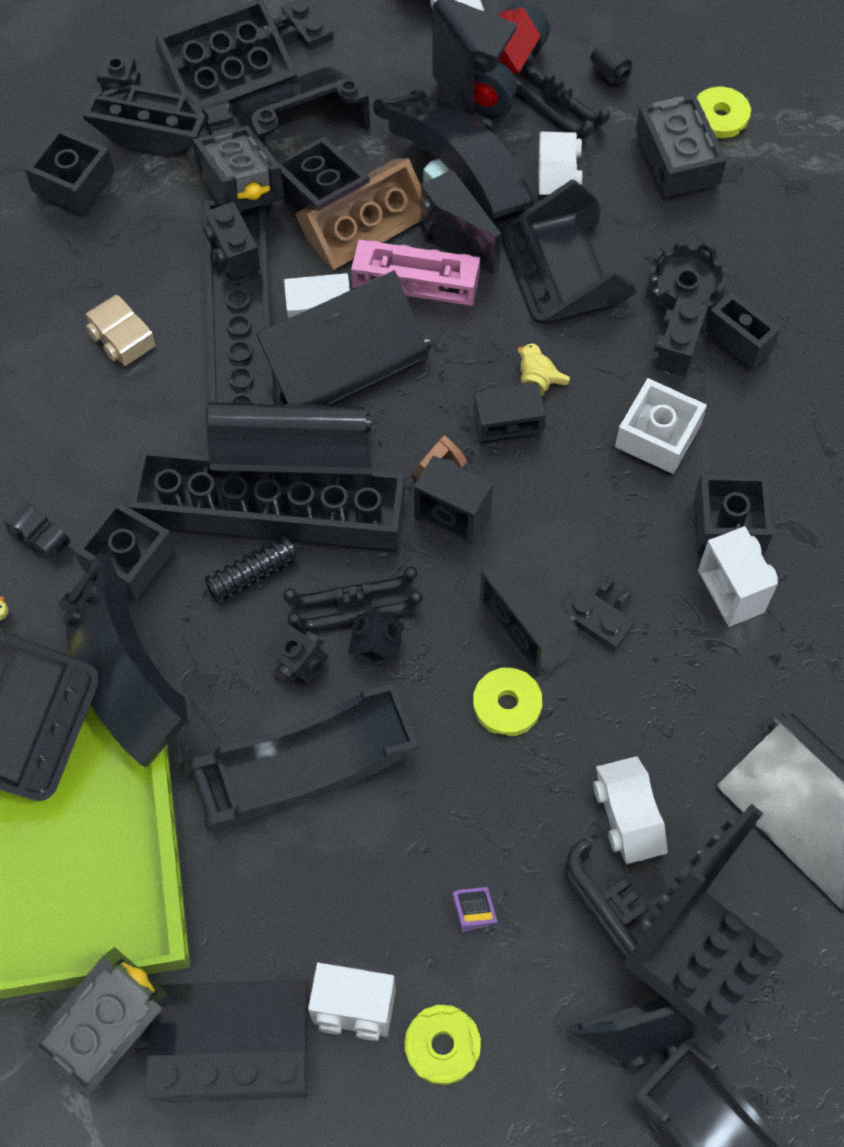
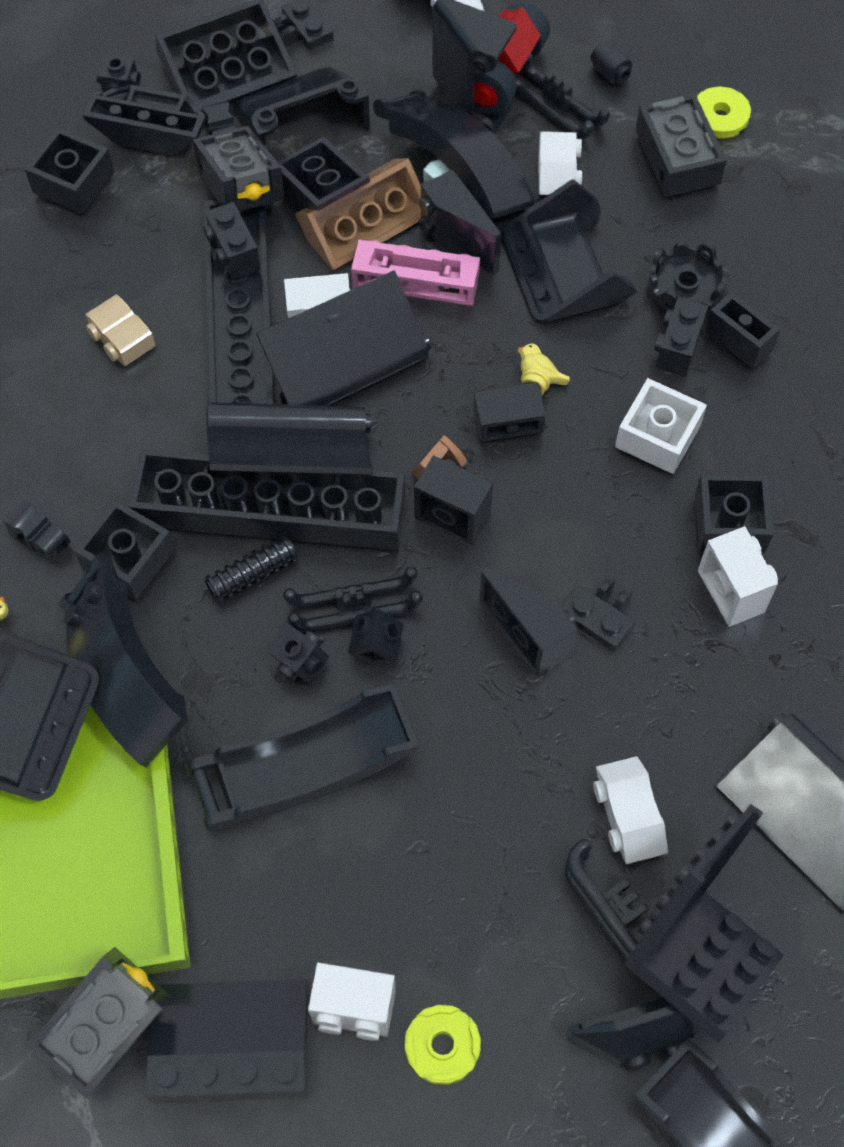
(474, 908): slope -> none
(513, 683): neon yellow tile -> none

